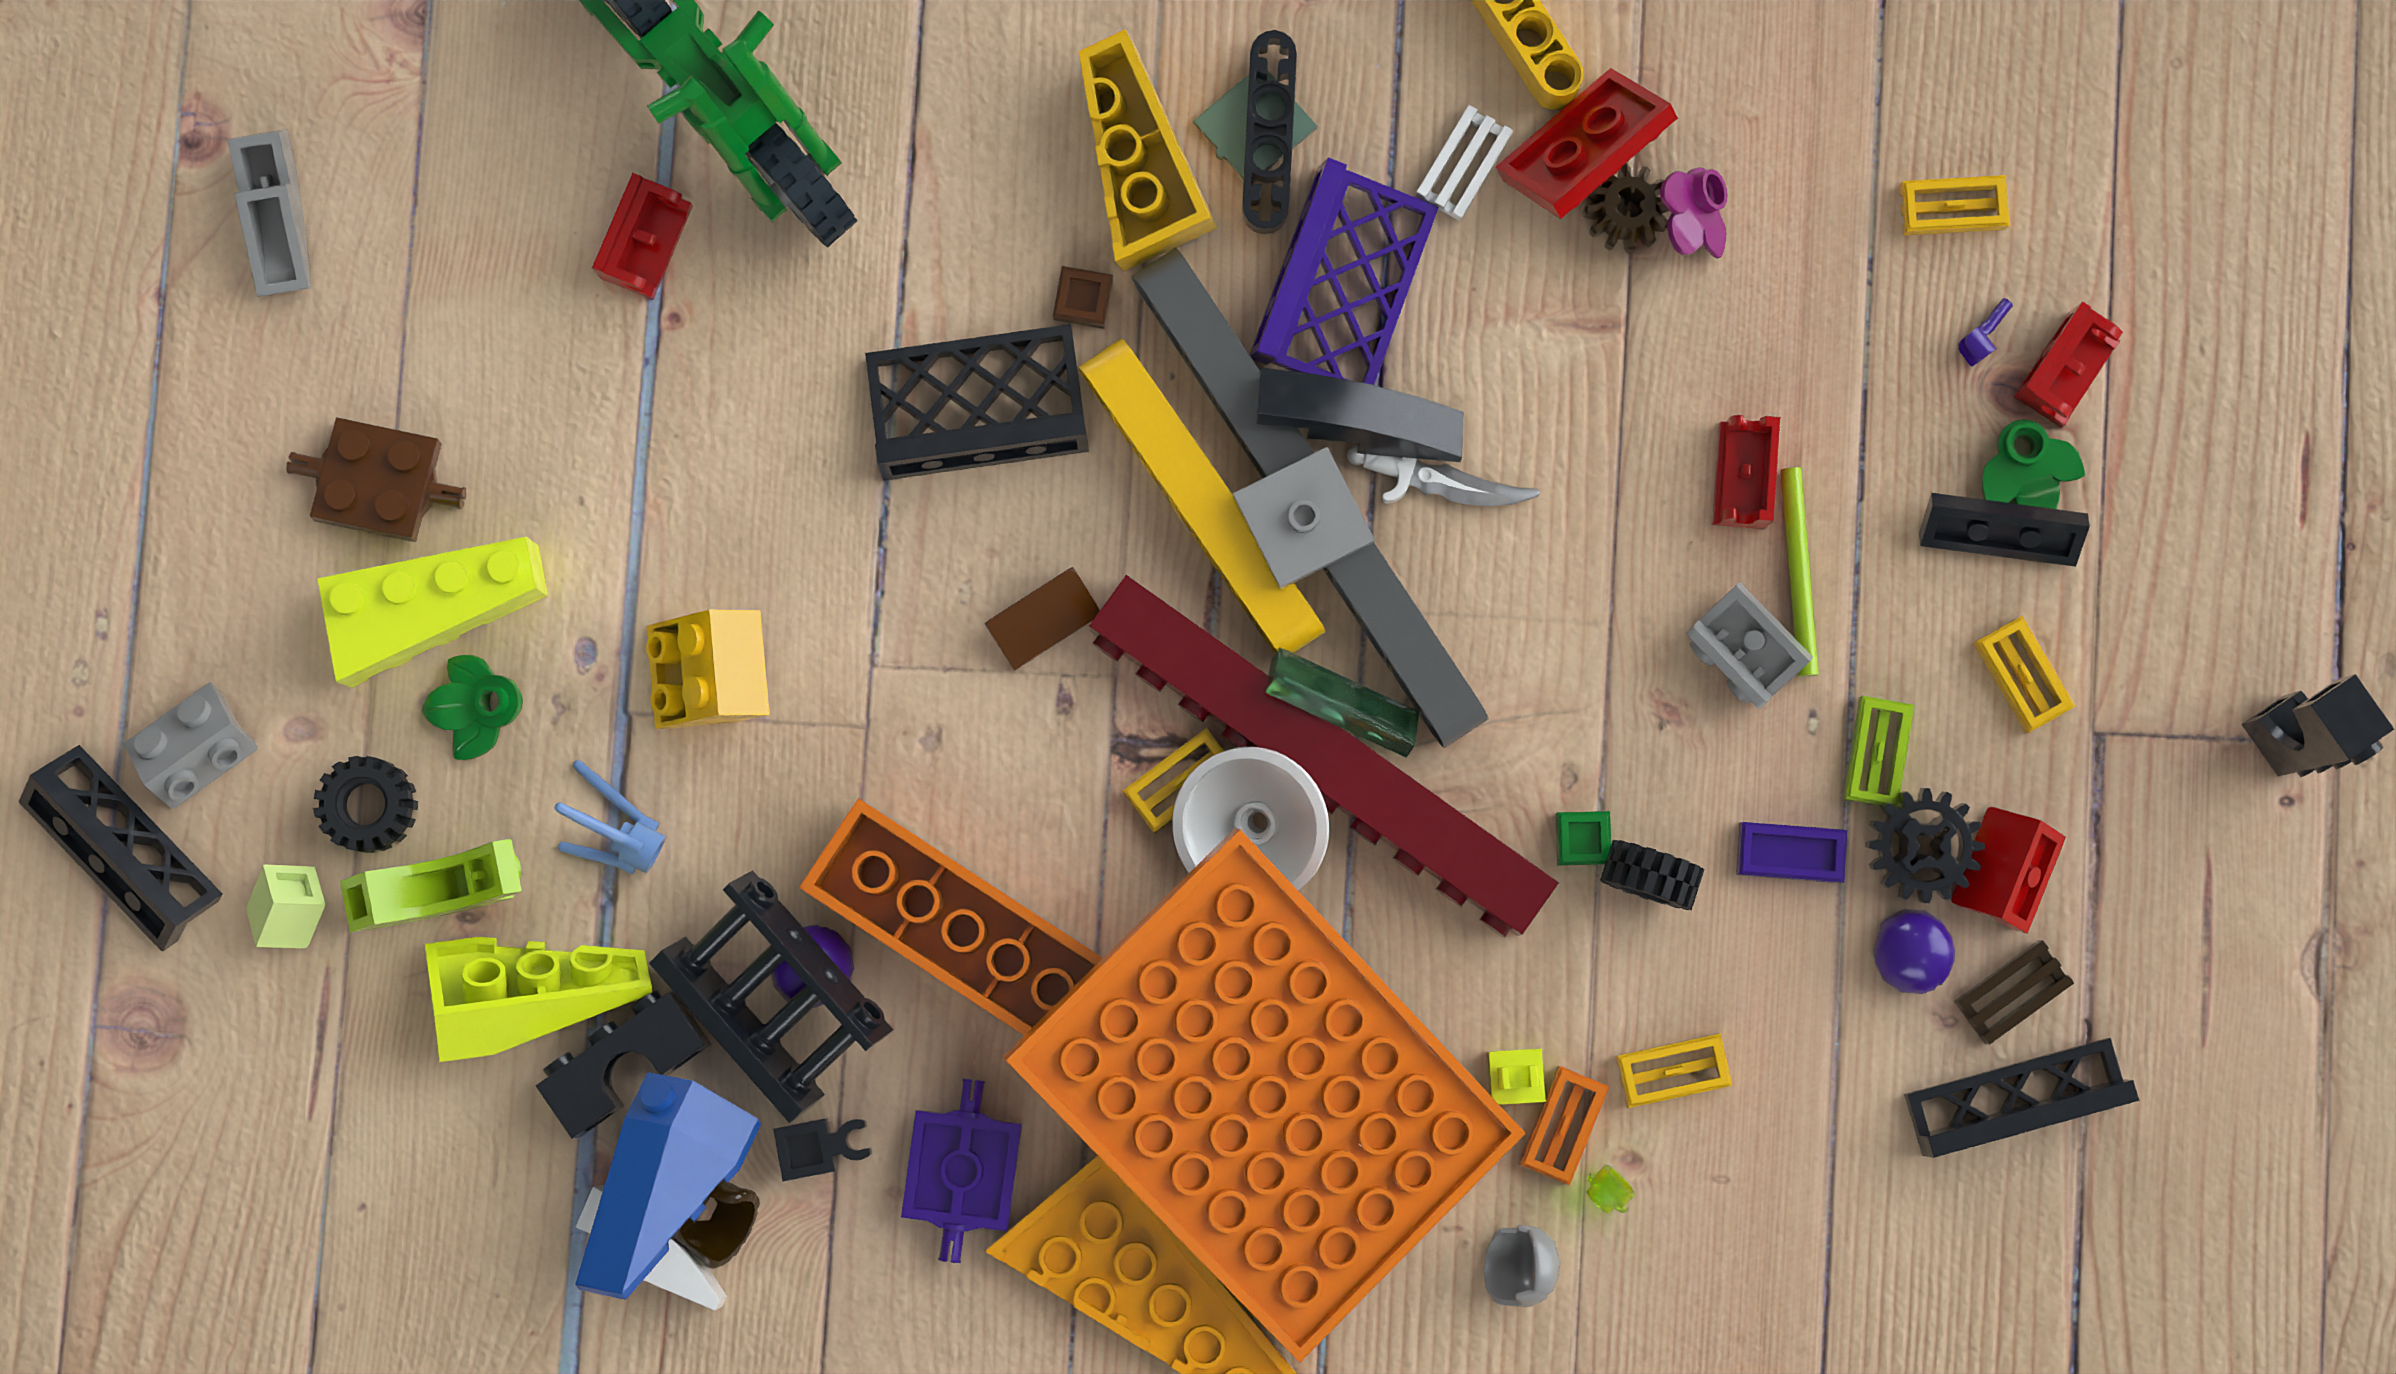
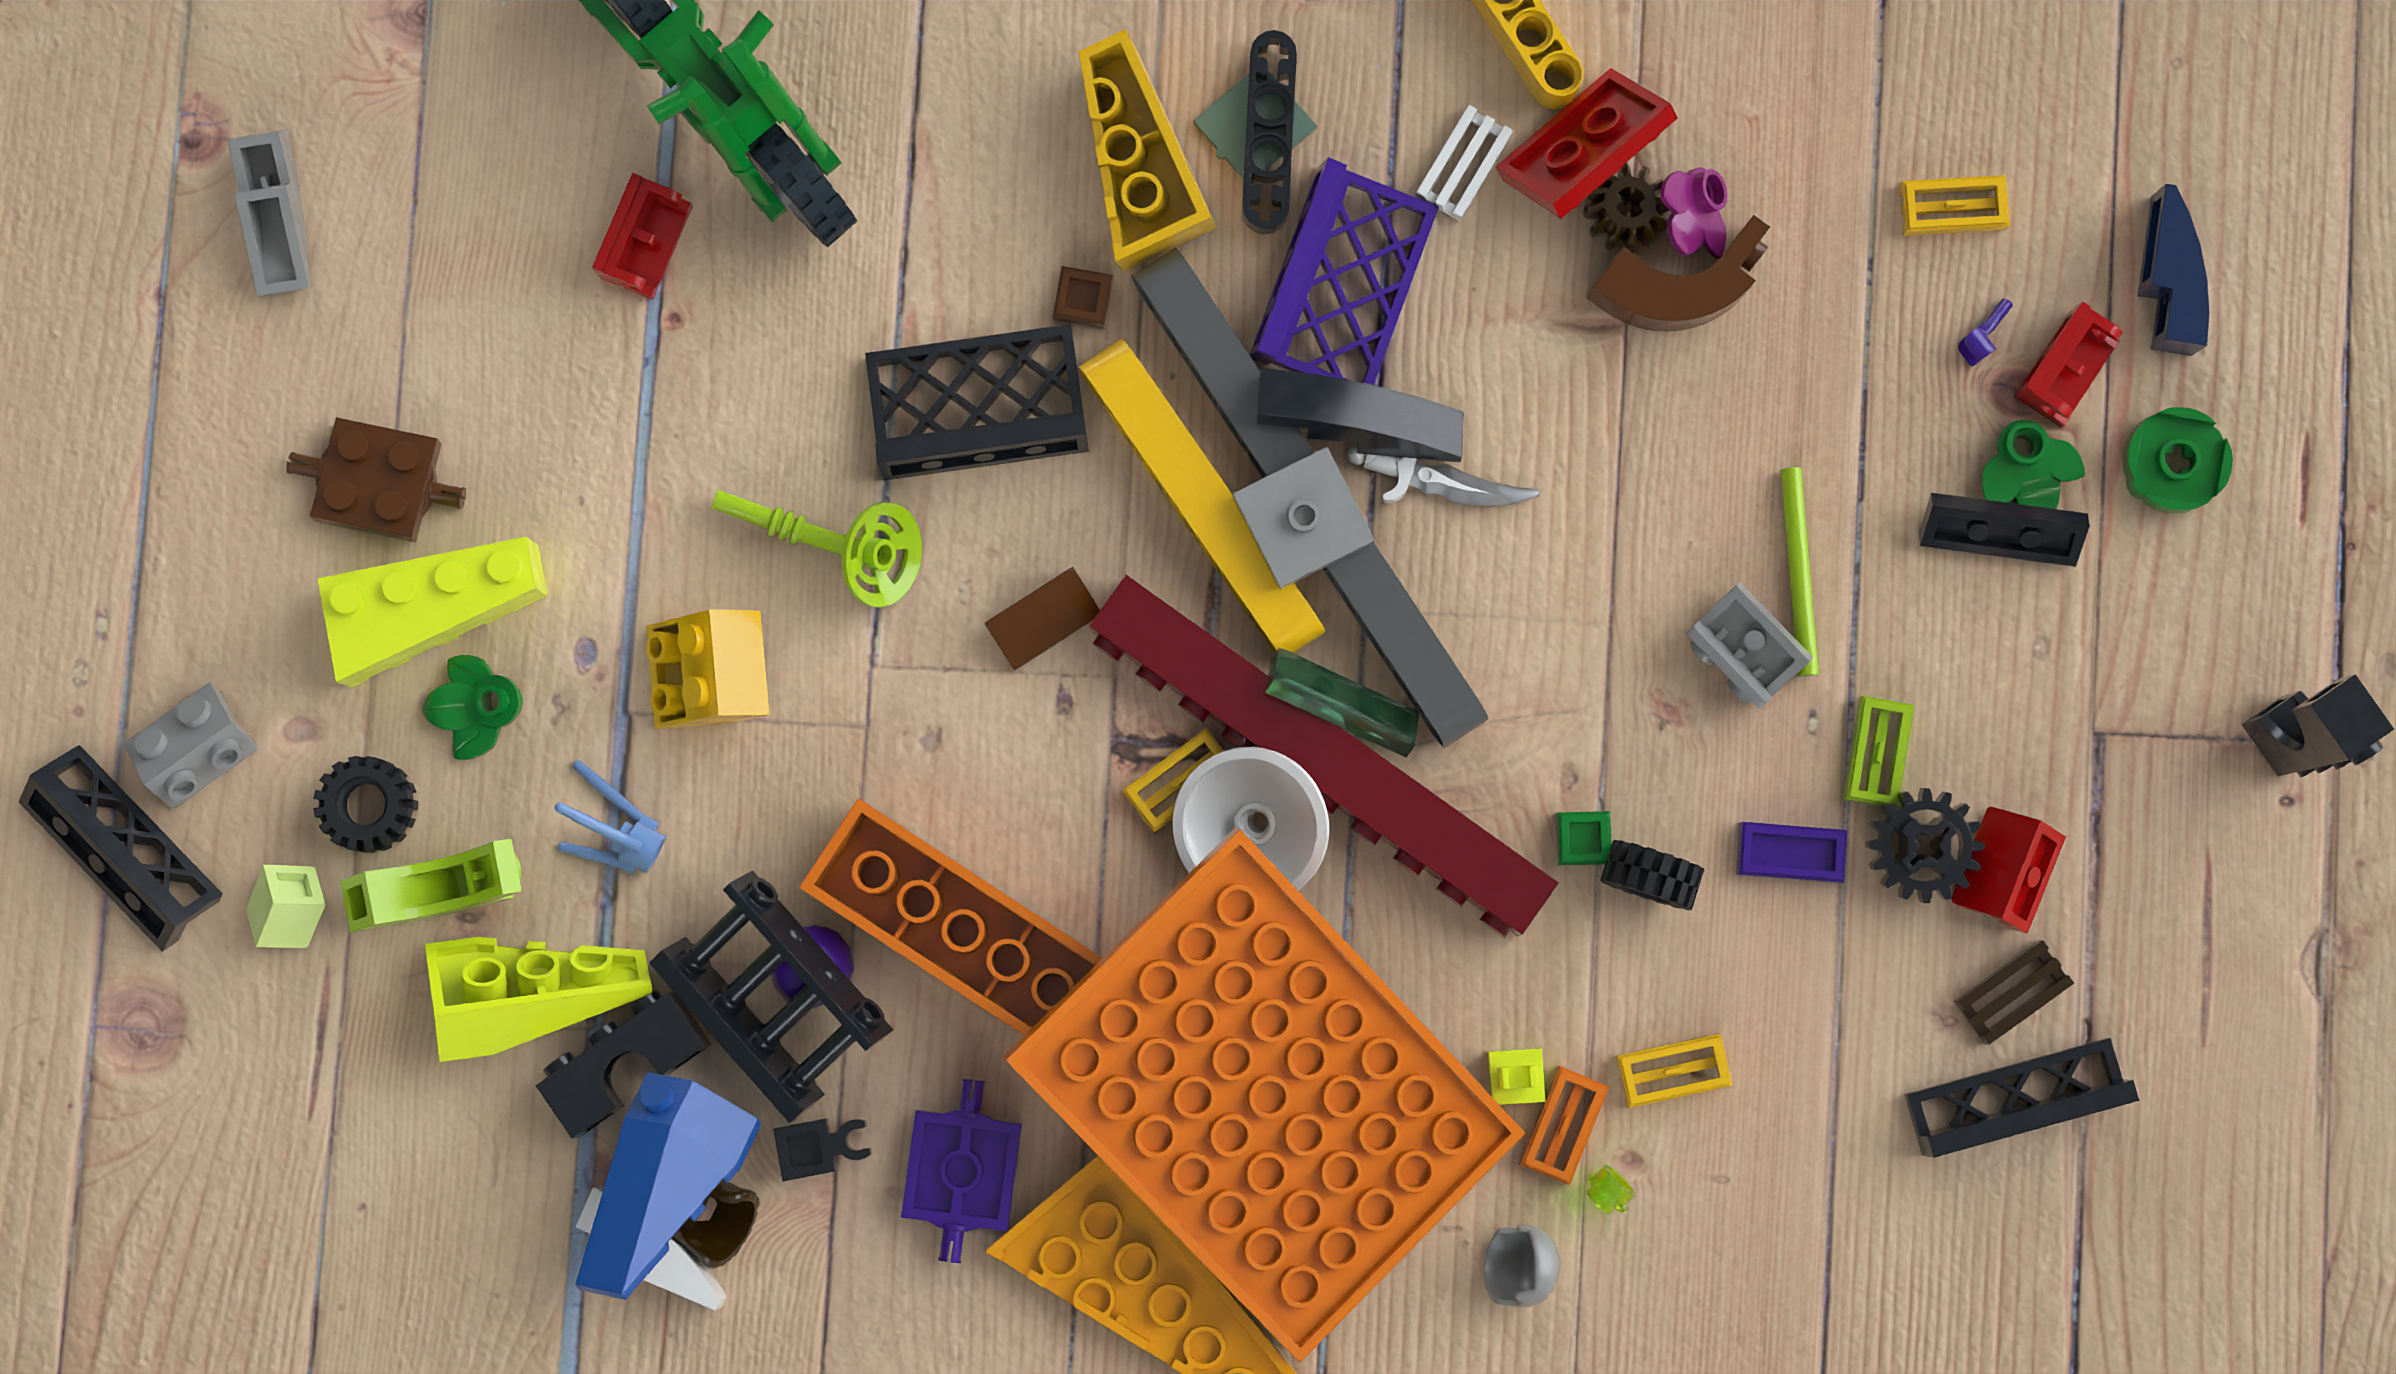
(856, 553): none -> lime dish
(1668, 302): none -> reddish brown arch
(1746, 472): red hinge -> none
(1914, 951): dark purple hair -> none
(2006, 683): yellow tile -> none
(2175, 275): none -> dark blue slope
(2200, 443): none -> green plate

